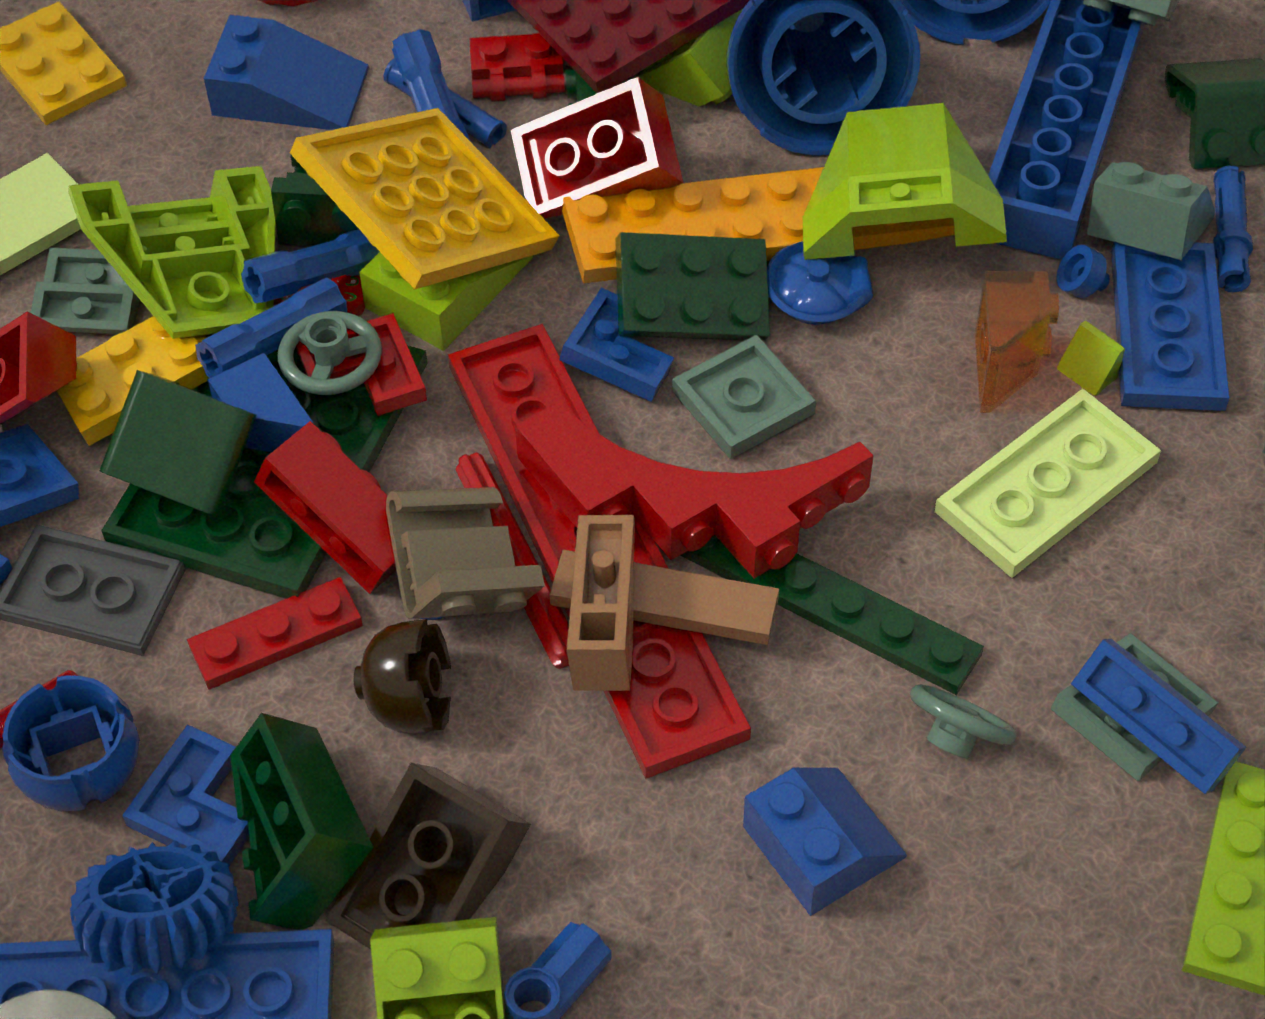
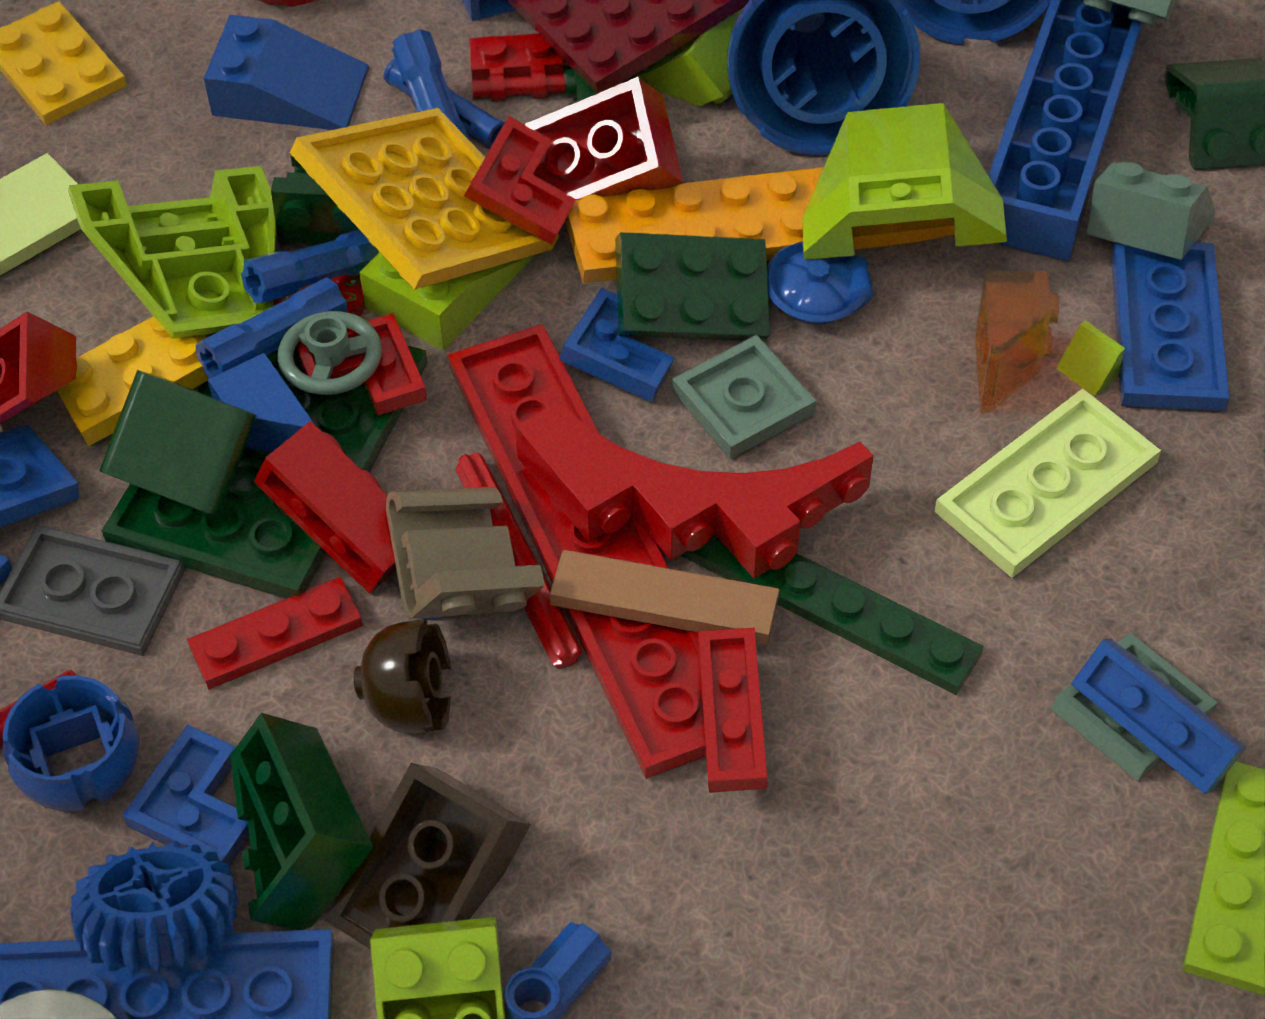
(84, 294): sand green slope -> none
(512, 191): none -> red plate
(602, 604): medium nougat slope -> none
(732, 710): none -> red plate
(818, 834): blue slope -> none
(959, 721): sand green piece -> none
(1082, 272): blue tile -> none
(1232, 241): blue pin -> none

